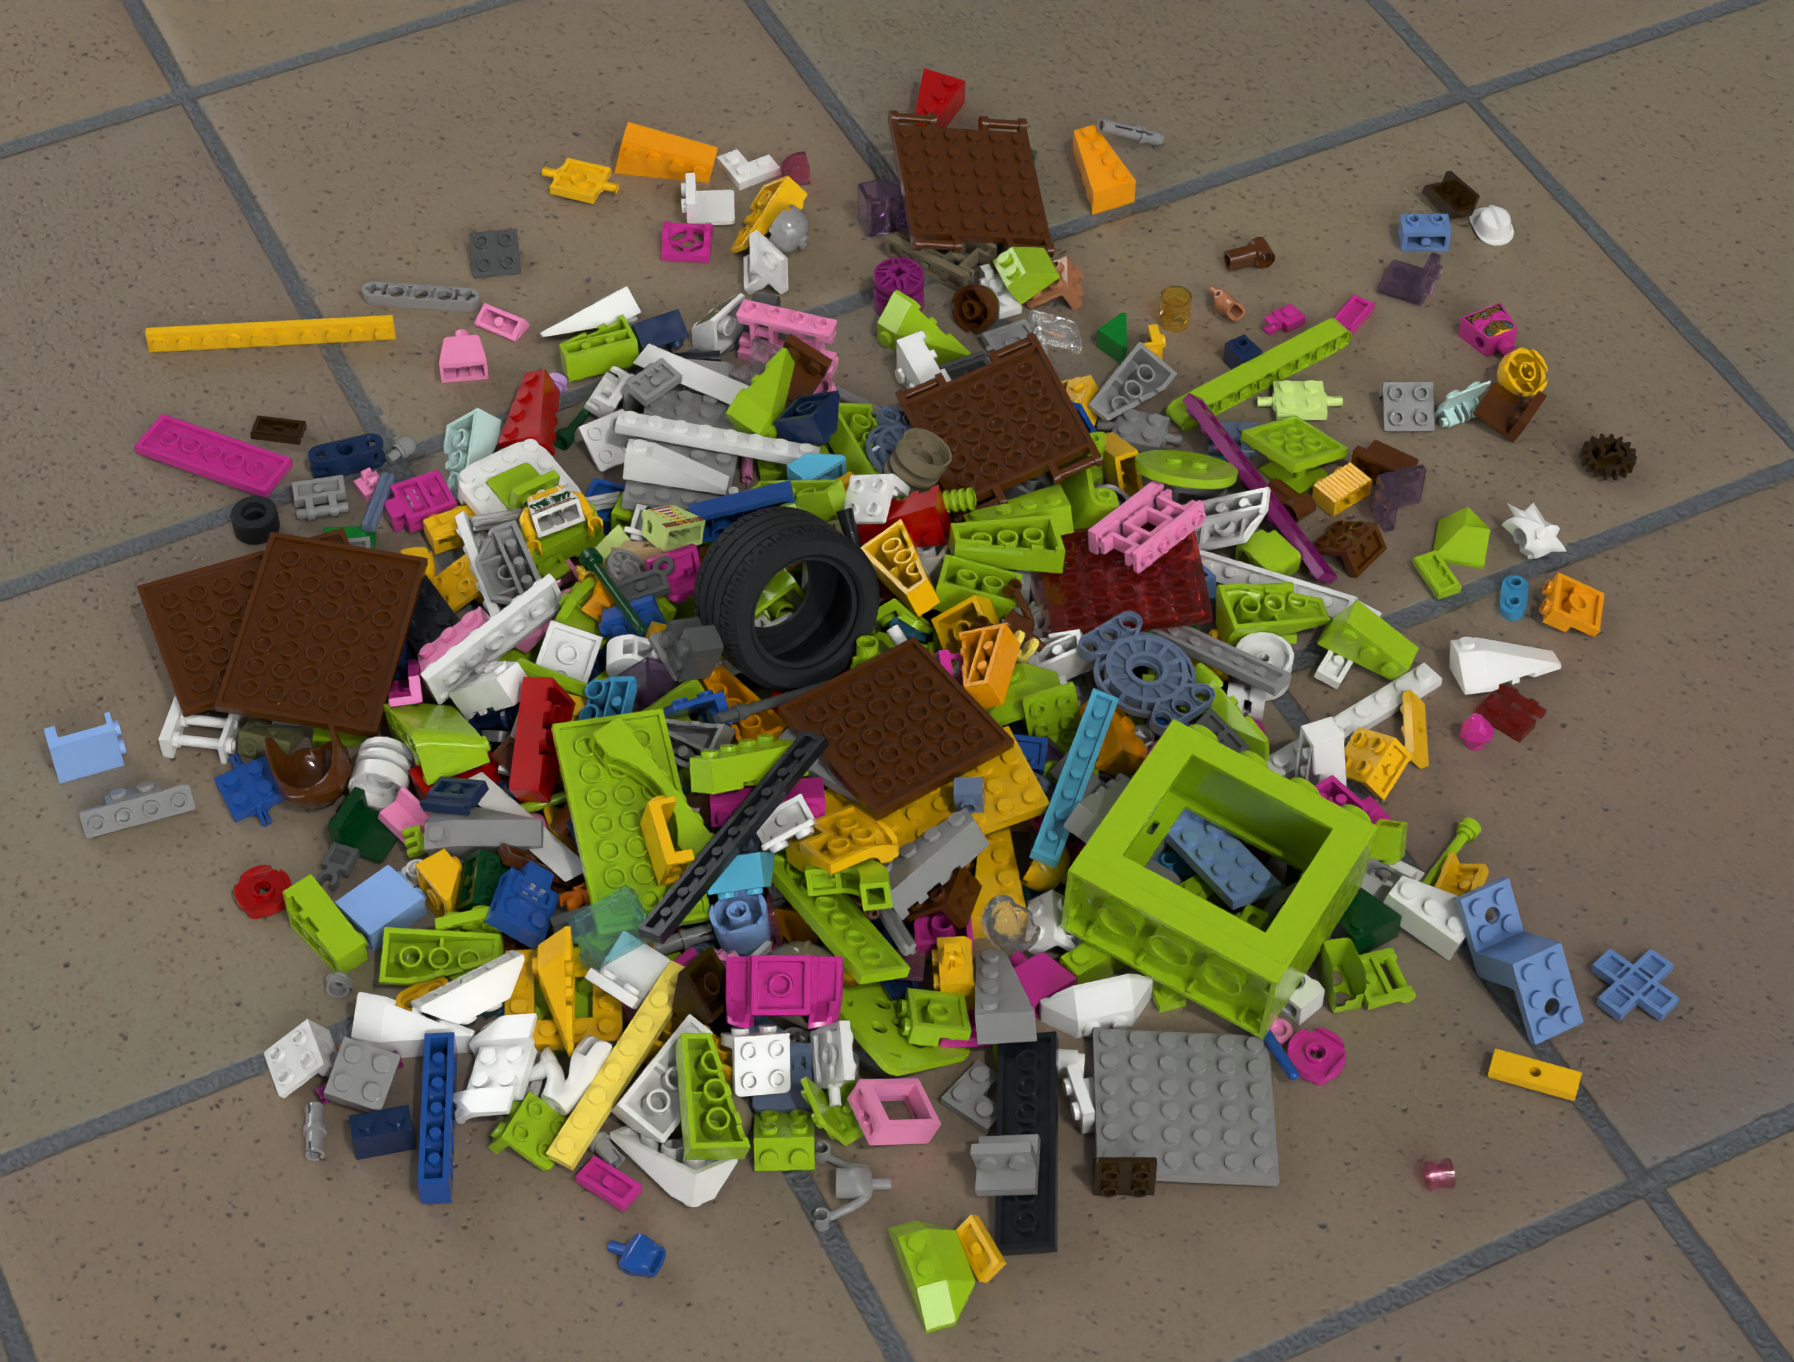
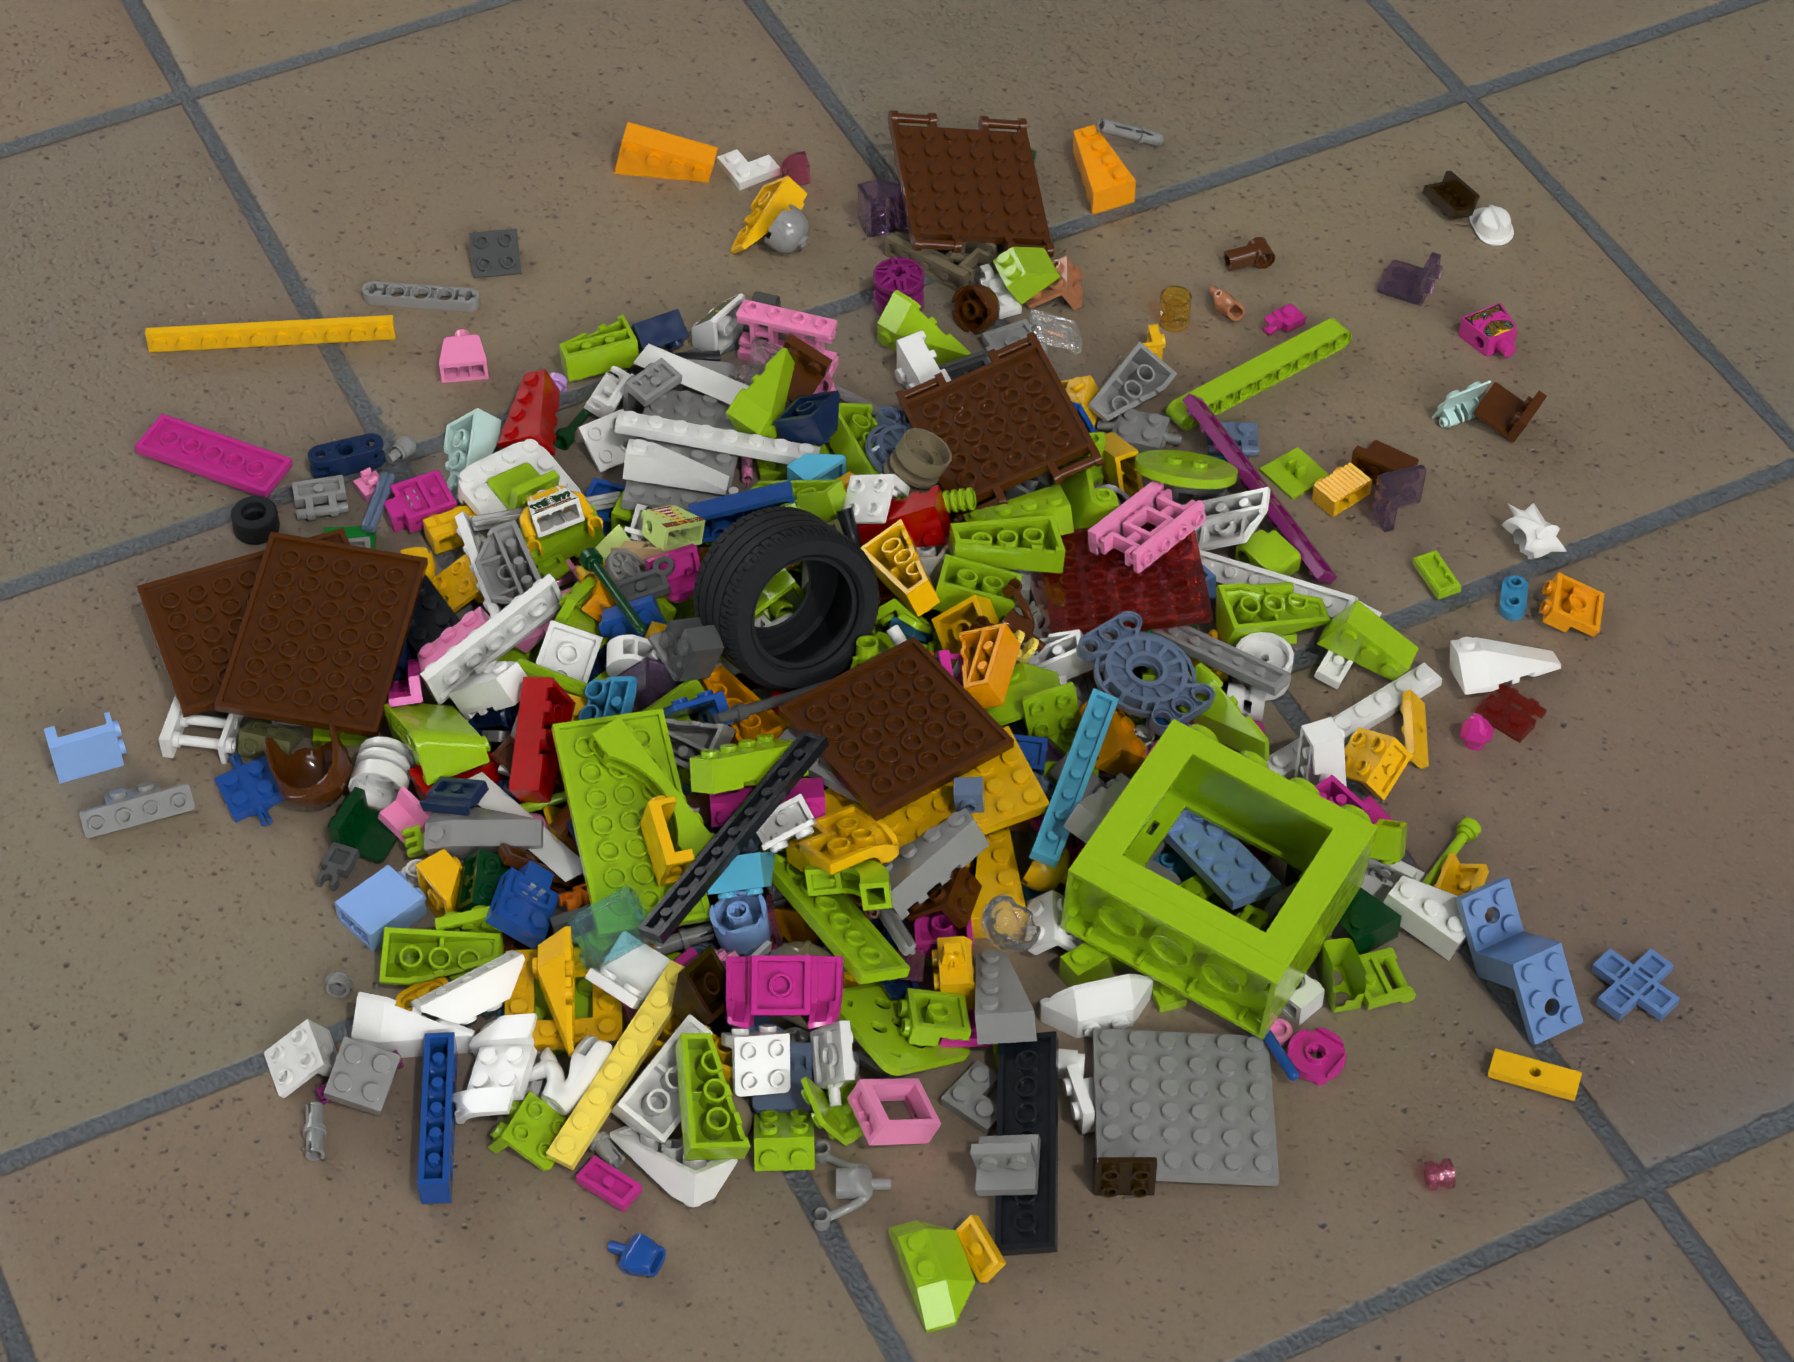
(248, 891): red plate -> none
(276, 430): dark brown tile -> none
(324, 926): lime wedge -> none
(382, 1132): dark blue brick -> none
(501, 322): bright pink slope -> none
(580, 180): yellow plate -> none
(603, 311): white wedge -> none
(687, 254): dark pink piece -> none
(707, 205): white bracket -> none
(764, 266): white bracket -> none
(941, 96): red wedge -> none
(1040, 977): dark pink torso -> none
(1113, 338): green slope -> none
(1222, 730): dark grey hinge -> none
(1239, 351): dark blue brick -> none
(1294, 444): lime plate -> none
(1296, 504): reddish brown piece -> none
(1299, 398): yellowish green plate -> none
(1354, 313): dark pink tile -> none
(1355, 542): reddish brown bracket -> none
(1407, 406): light grey bracket -> none
(1424, 232): medium blue brick -> none
(1462, 539): lime slope -> none
(1522, 372): yellow cylinder -> none
(1608, 457): dark brown gear -> none

